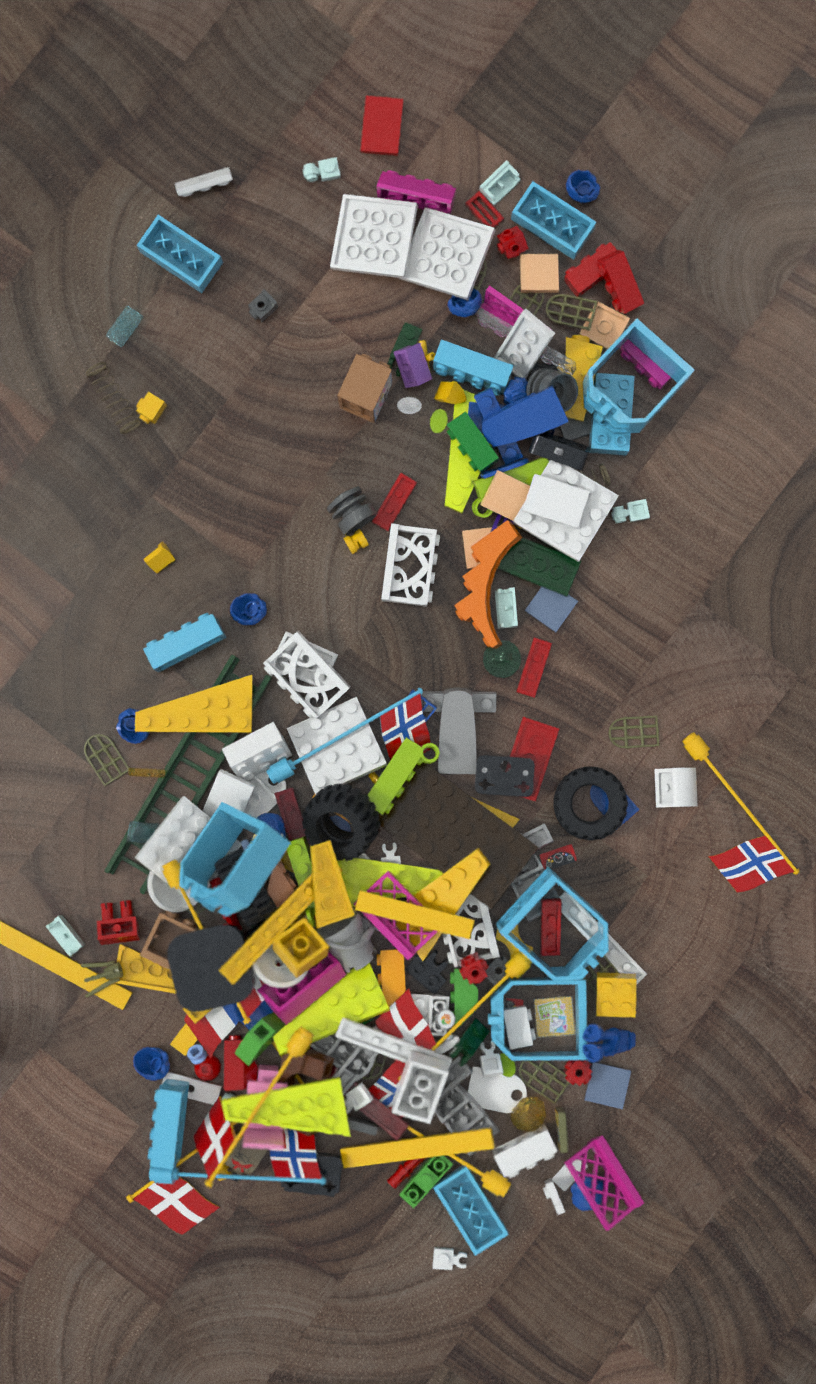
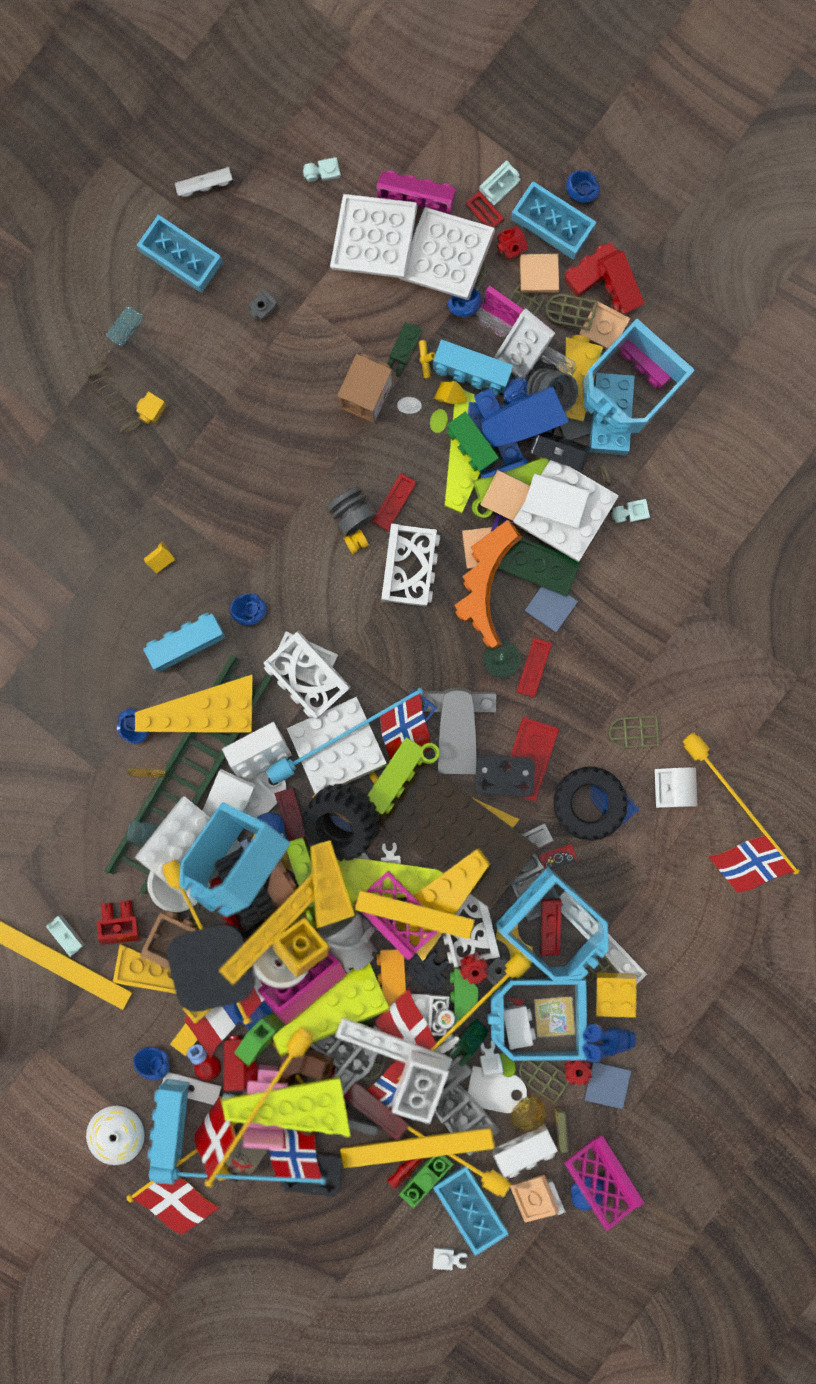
(104, 766): olive window -> none
(112, 972): olive plant -> none
(123, 1124): none -> white dish
(357, 1098): white plate -> none
(381, 125): red tile -> none
(413, 365): medium lavender hinge -> none
(506, 608): light aqua hinge -> none
(534, 1198): none -> light nougat tile
(564, 1177): white sticker -> none

